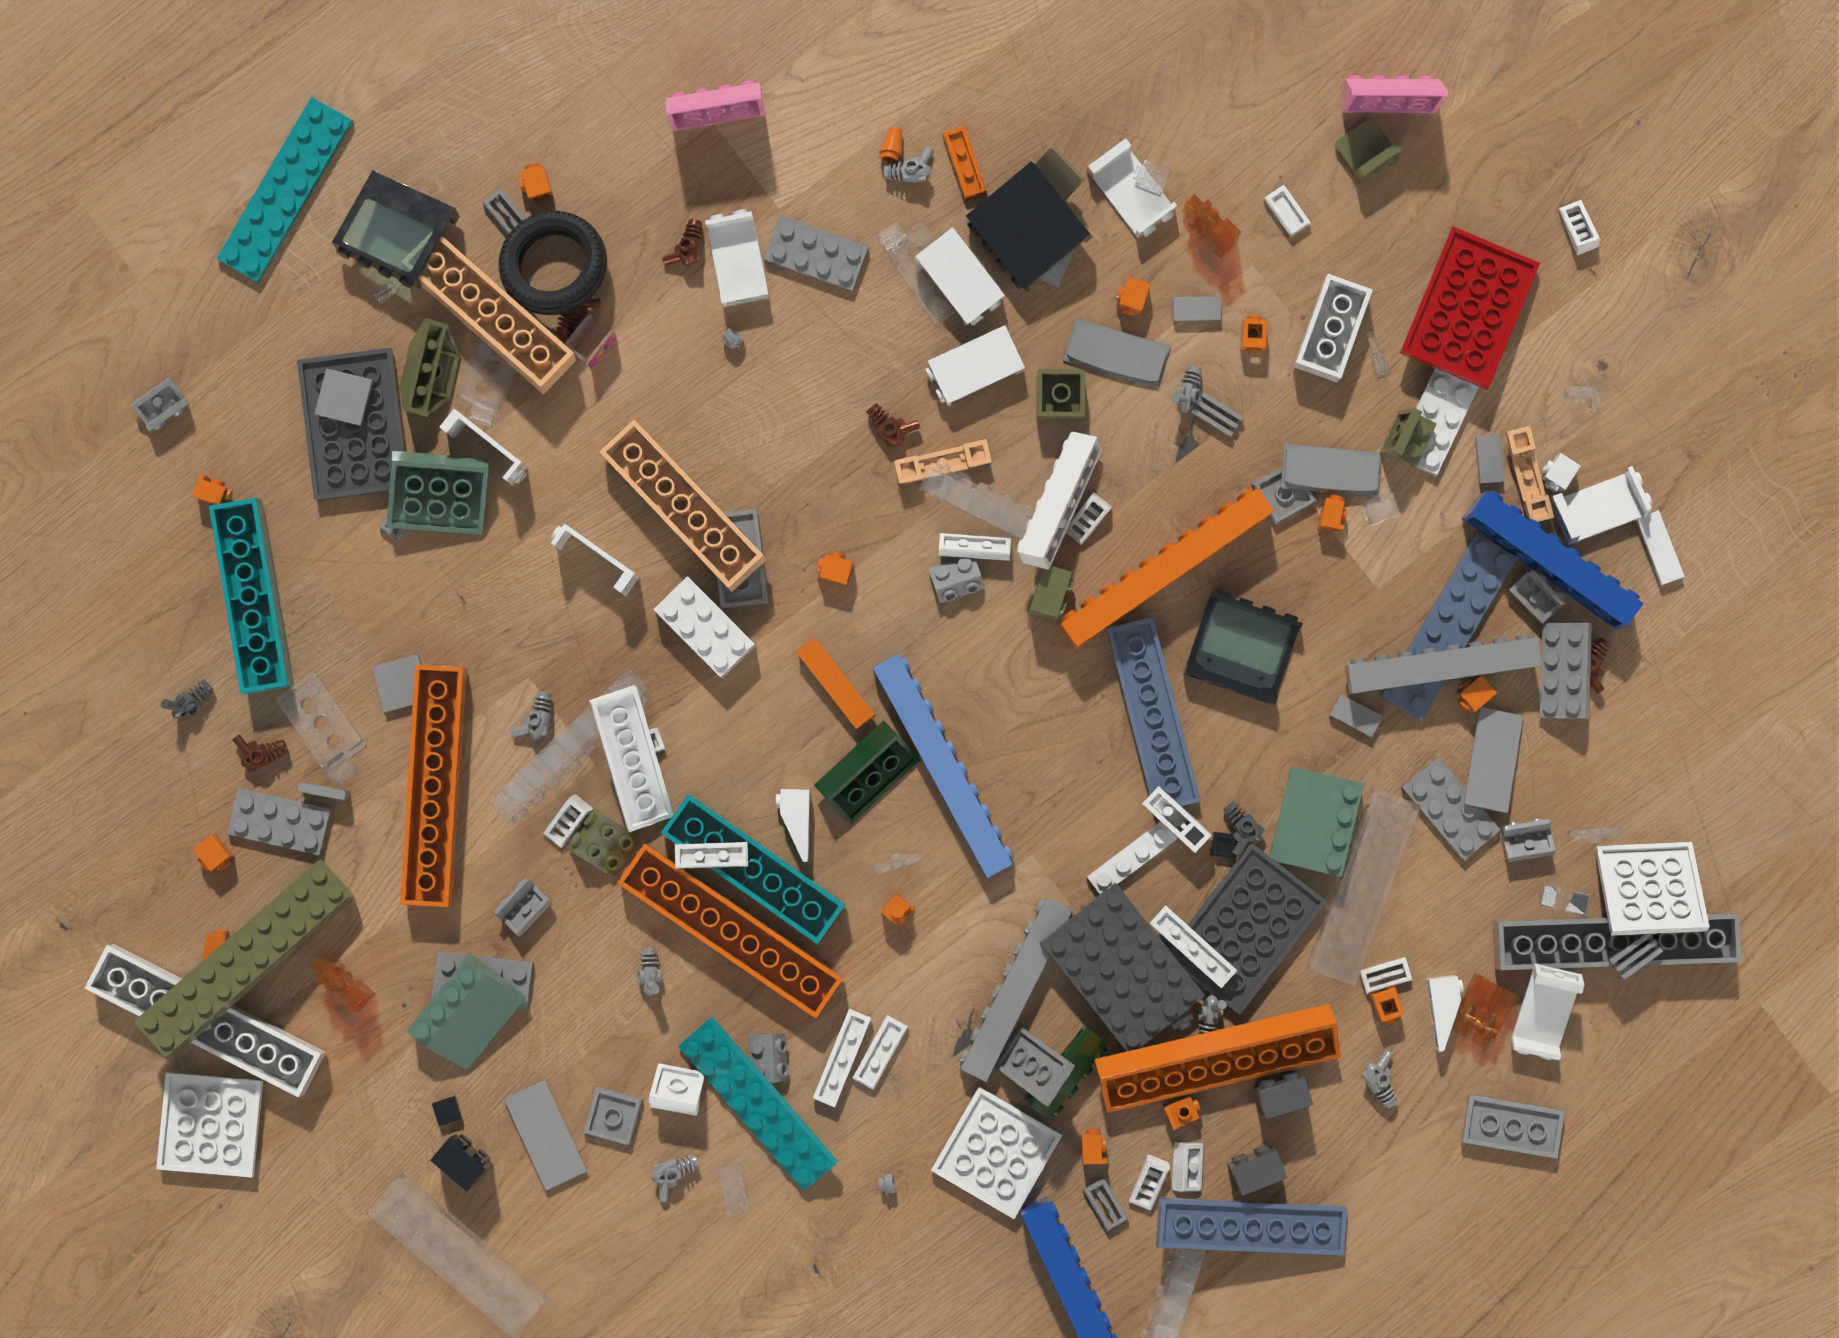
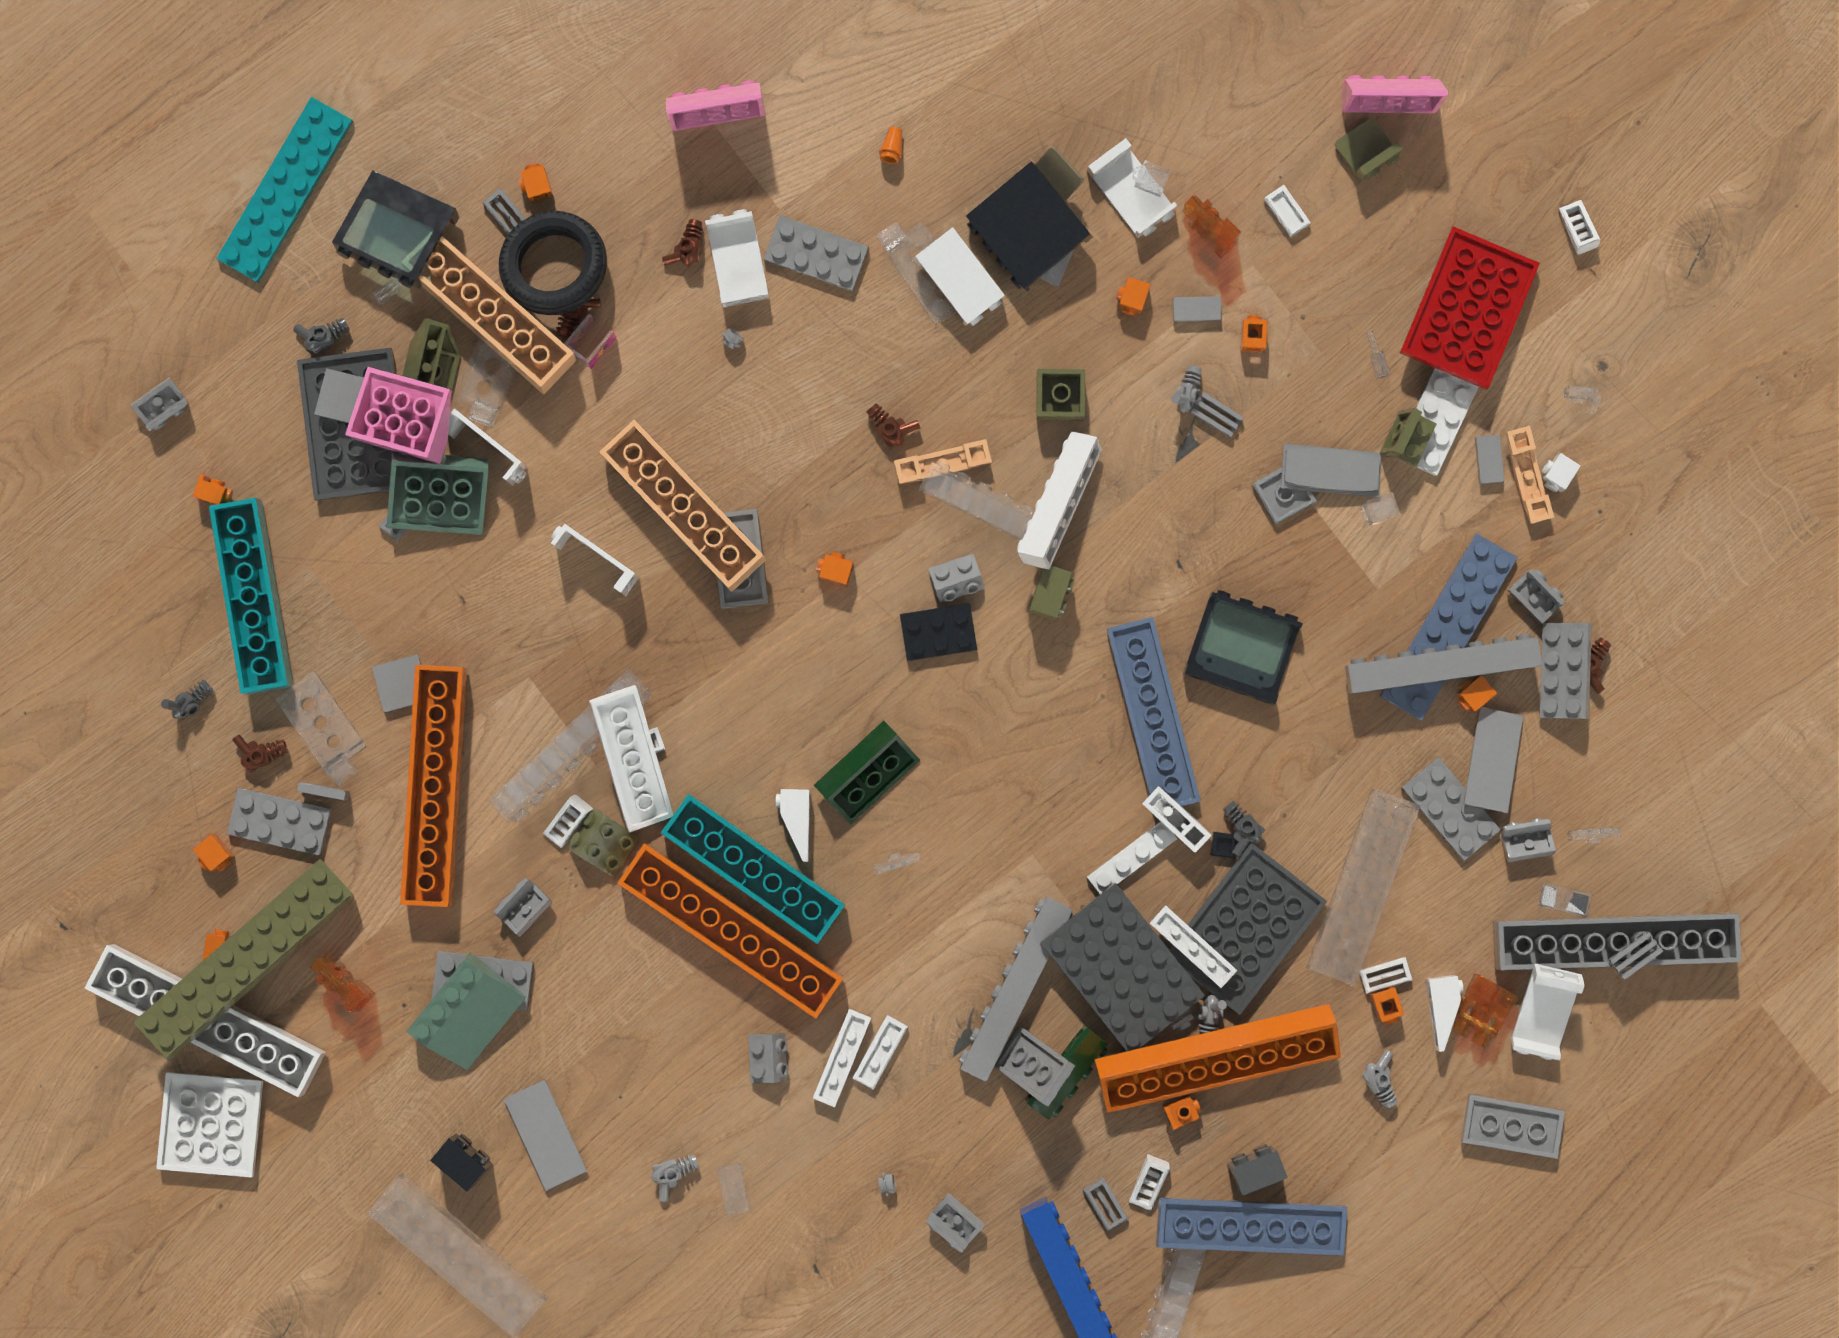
(320, 337): none -> dark grey piece
(402, 415): none -> bright pink slope
(447, 1110): black tile -> none
(538, 719): light grey piece -> none
(612, 1116): light grey tile -> none
(649, 975): light grey piece -> none
(676, 1089): white bracket -> none
(704, 627): white brick -> none
(711, 855): white tile -> none
(758, 1103): teal plate -> none
(835, 683): orange slope -> none
(897, 910): orange brick -> none
(912, 169): light grey piece -> none
(938, 632): none -> black plate
(942, 766): medium blue brick -> none
(954, 1222): none -> light grey bracket
(964, 163): orange tile -> none
(974, 365): white panel -> none
(974, 546): white tile -> none
(996, 1152): white plate -> none
(1092, 1147): orange brick -> none
(1098, 501): white slope -> none
(1116, 353): light grey piece -> none
(1169, 566): orange brick -> none
(1187, 1167): white slope -> none
(1282, 1094): dark grey brick -> none
(1316, 821): sand green slope -> none
(1332, 328): white brick -> none
(1332, 514): orange brick -> none
(1355, 715): light grey tile -> none
(1555, 561): blue brick -> none
(1601, 506): white panel -> none
(1651, 888): white plate -> none
(1659, 548): white tile -> none

